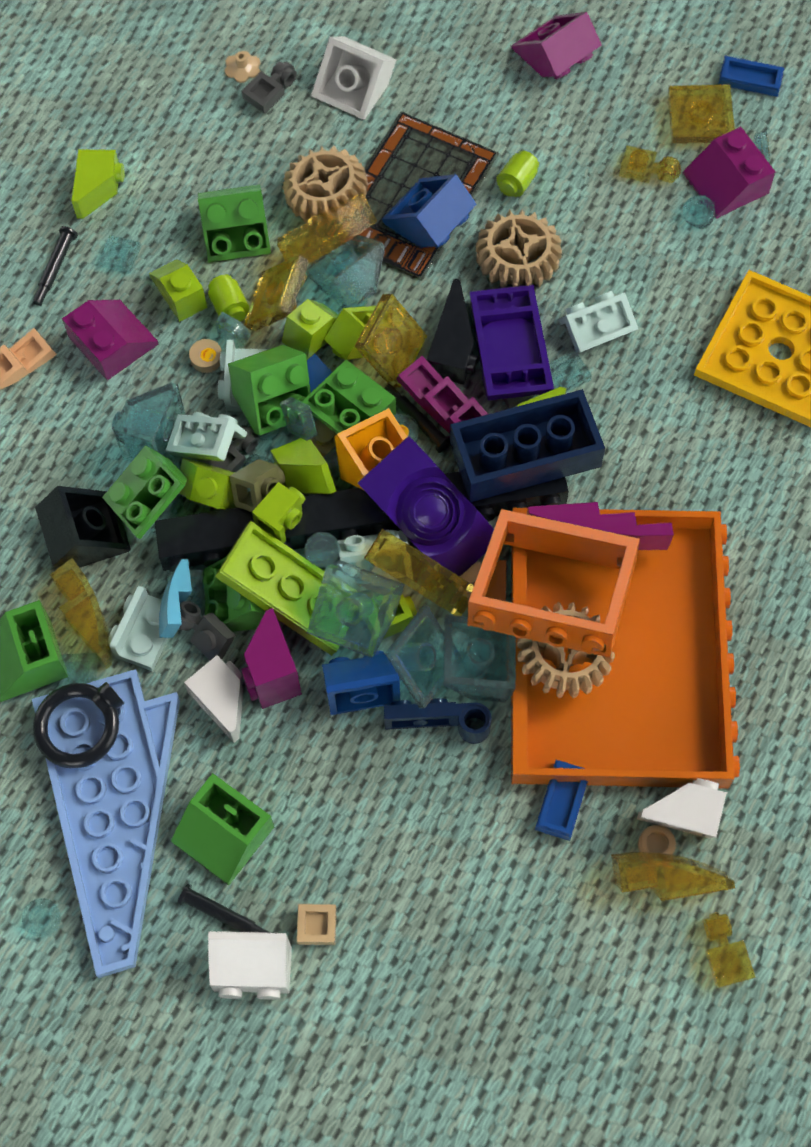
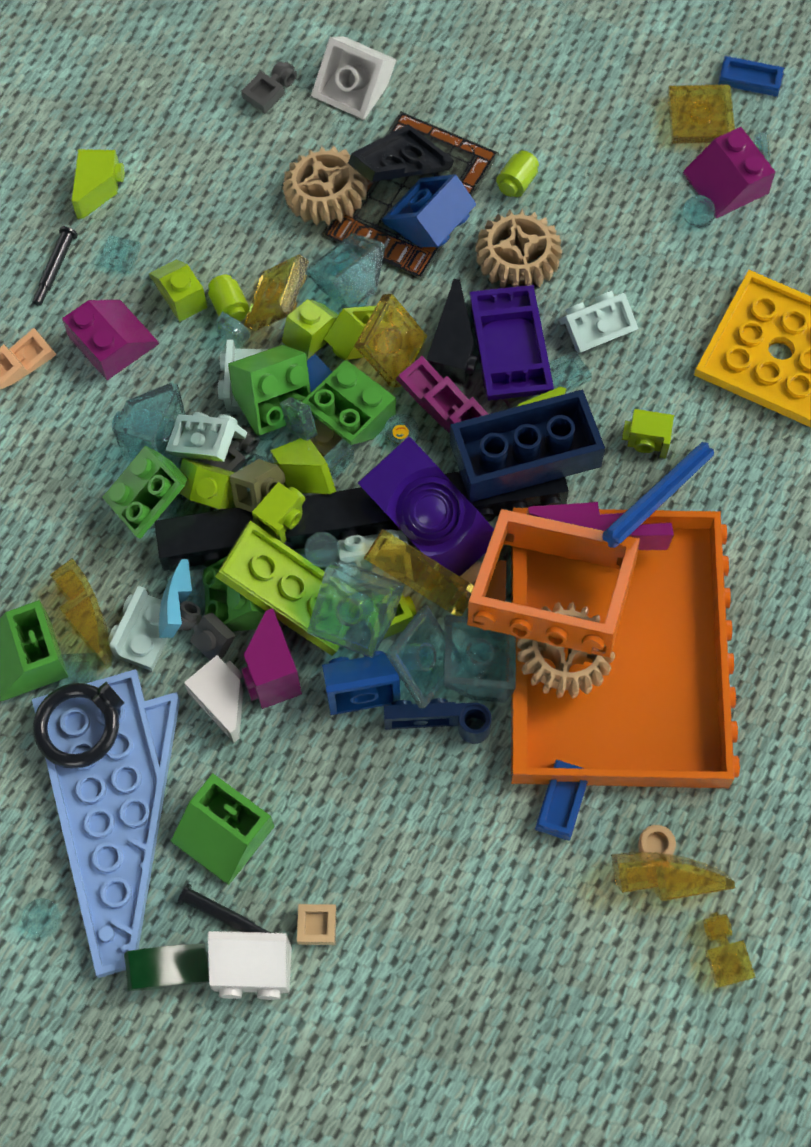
(80, 526): black slope -> none
(166, 966): none -> dark green slope
(205, 355): tan tile -> none
(234, 223): bright green slope -> none
(242, 66): tan plant -> none
(328, 230): clear yellow slope -> none
(366, 445): light orange slope -> none
(399, 155): none -> black wing
(424, 424): black piece -> none
(559, 44): magenta slope -> none
(640, 164): clear yellow plate -> none
(649, 432): none -> lime brick
(657, 495): none -> blue axle
(690, 809): white slope -> none

